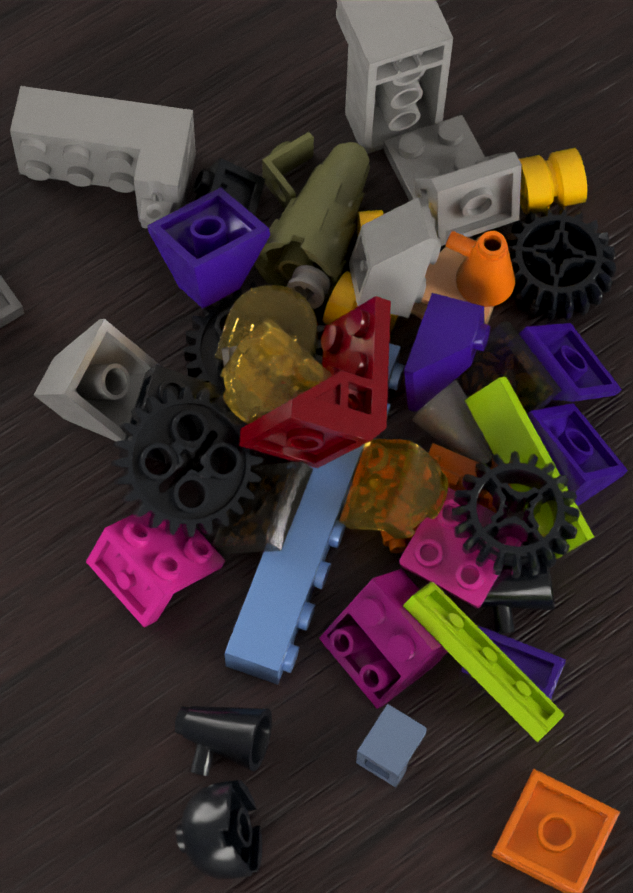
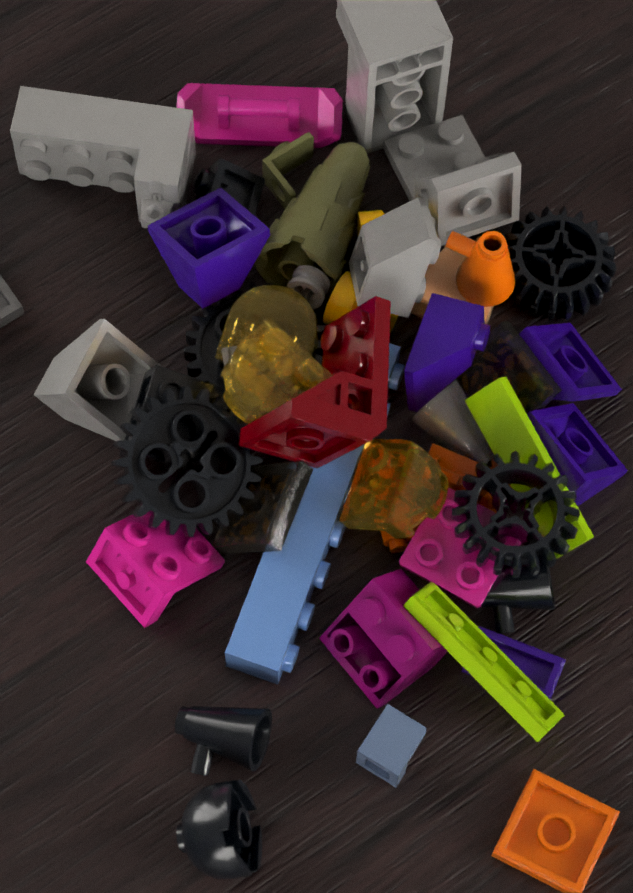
(262, 114): none -> dark pink piece
(554, 180): yellow wheel -> none

